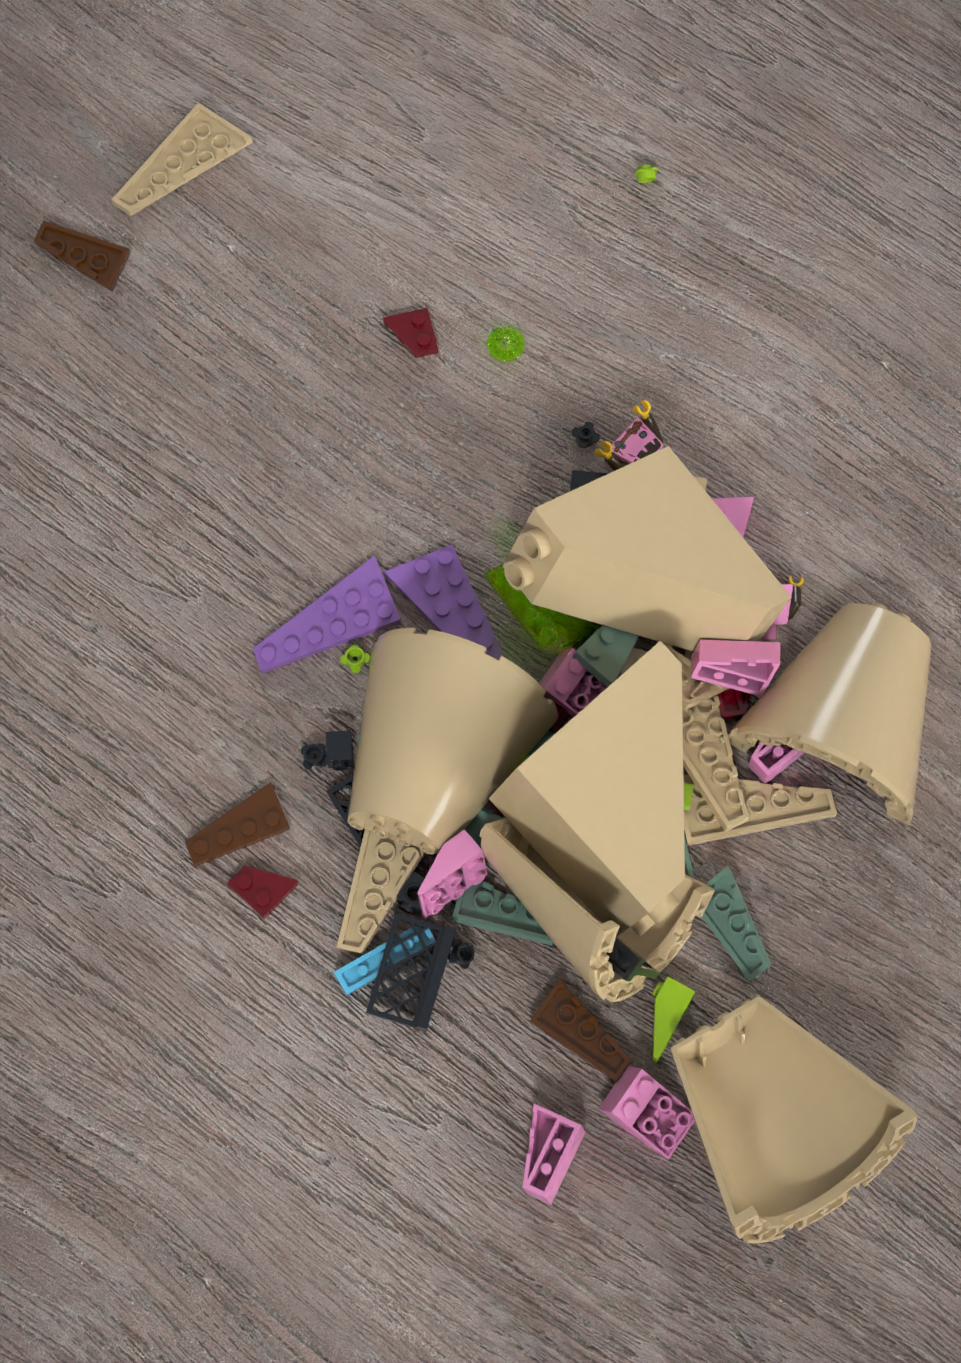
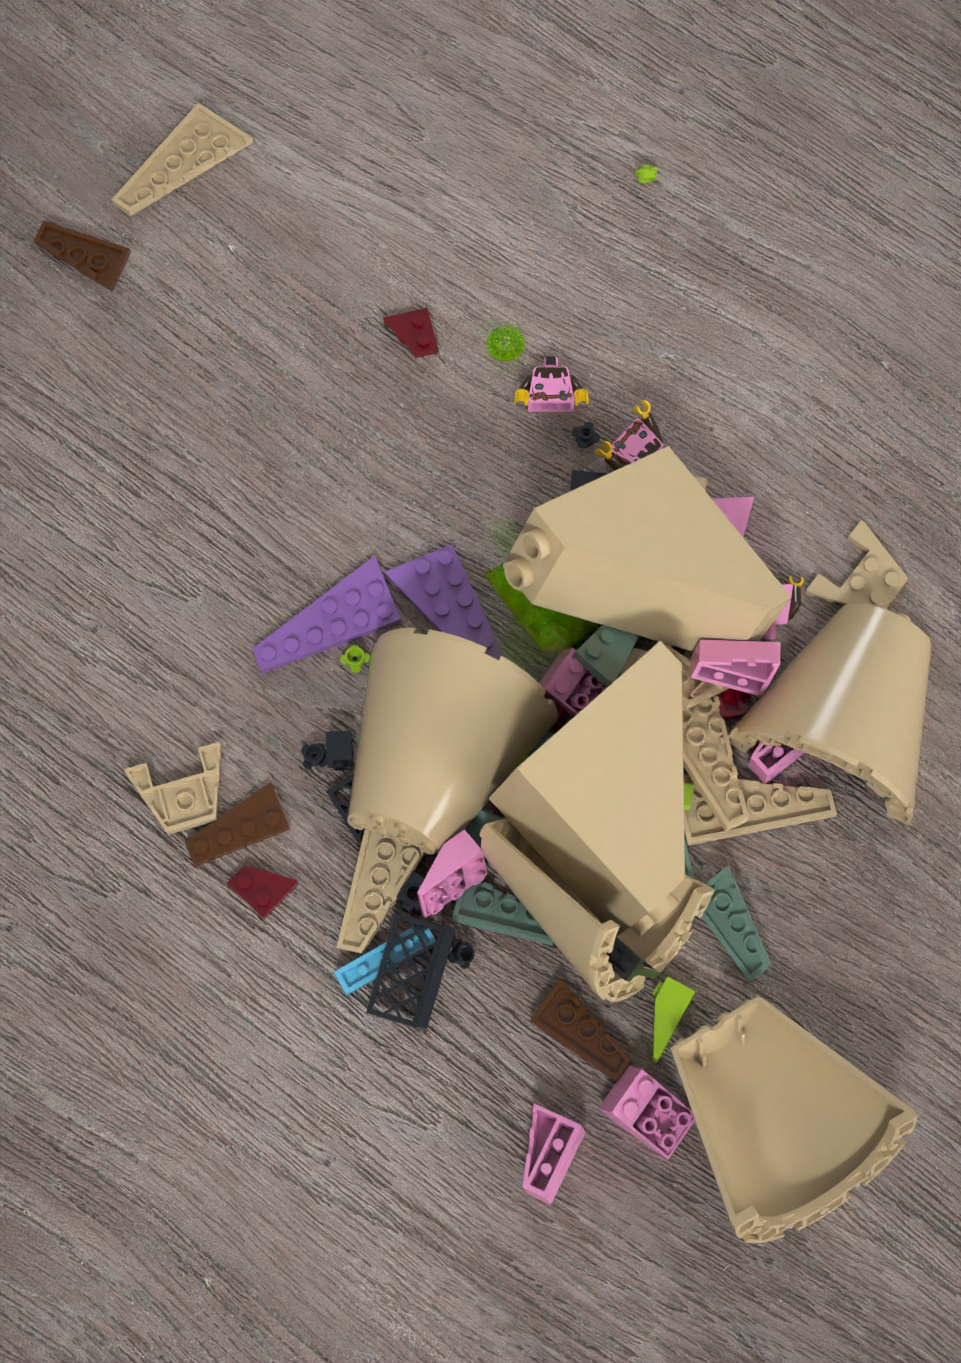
(183, 801): none -> tan wing
(551, 389): none -> torso
(873, 580): none -> tan wing

